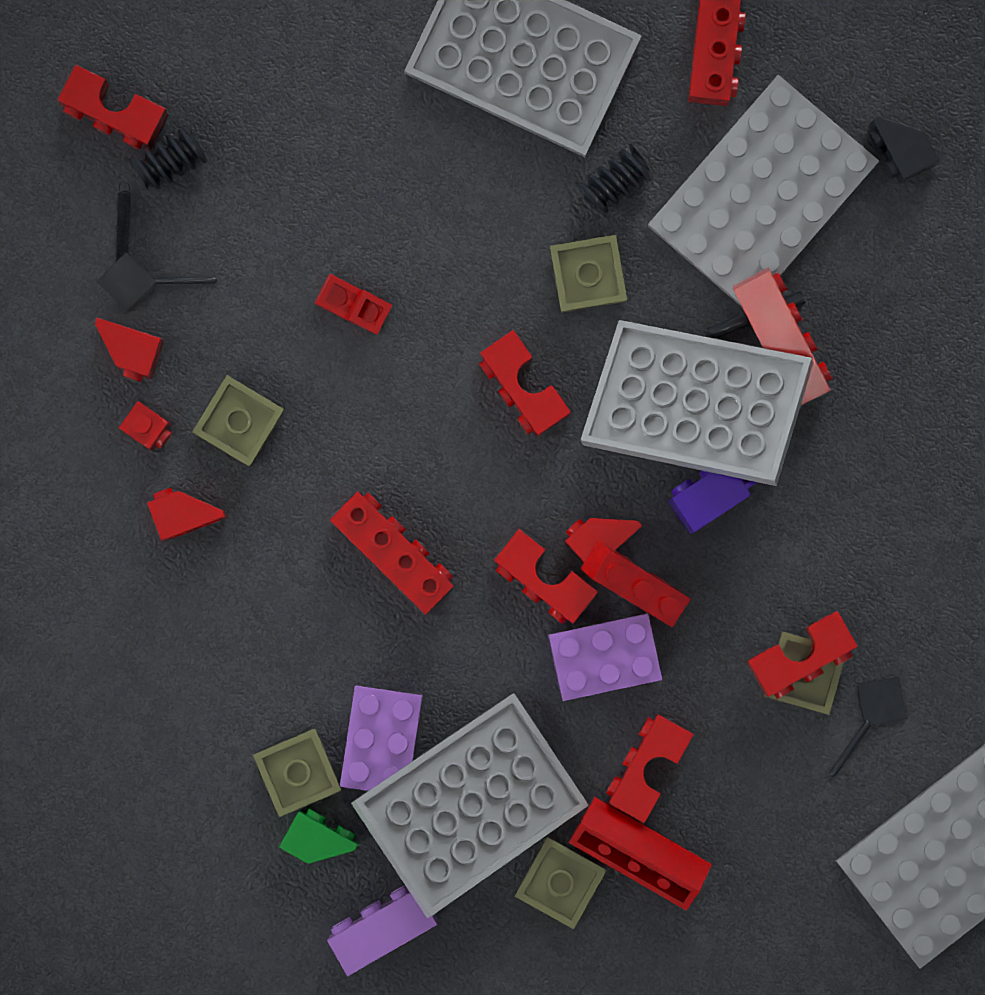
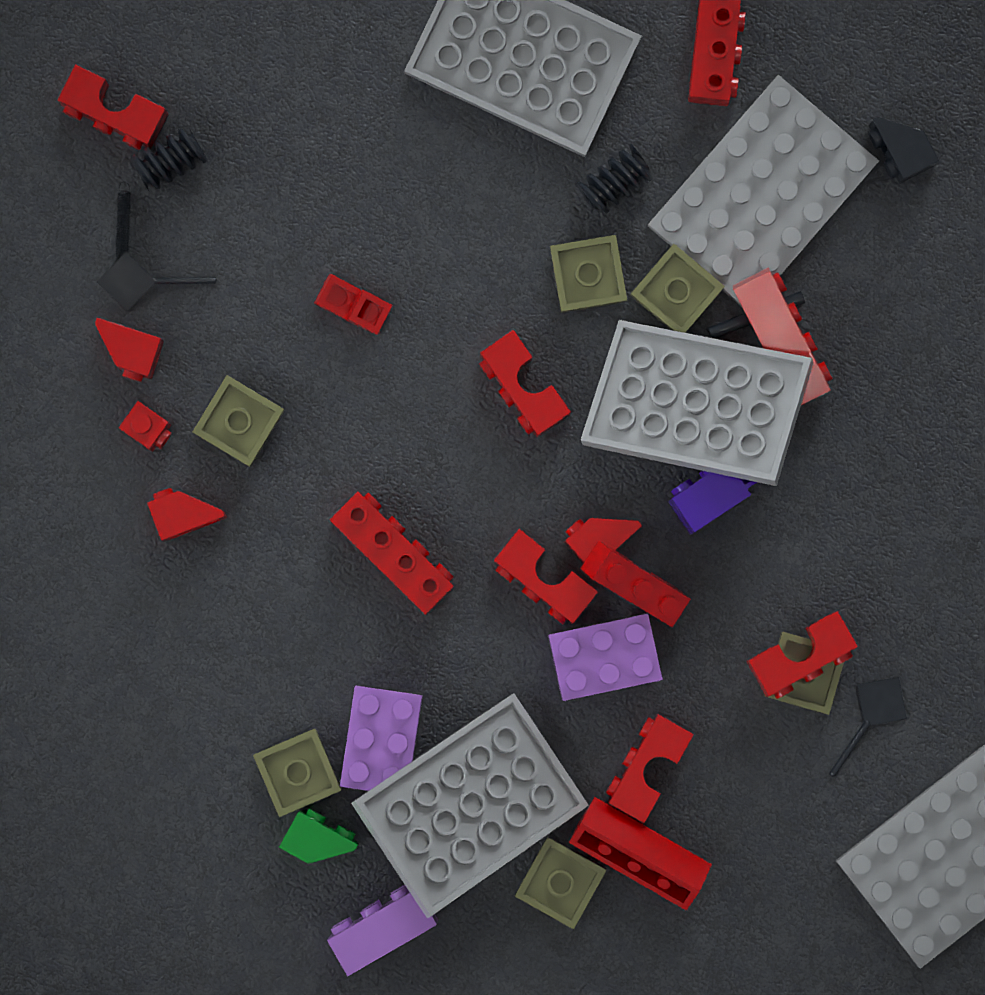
(677, 290): none -> olive plate

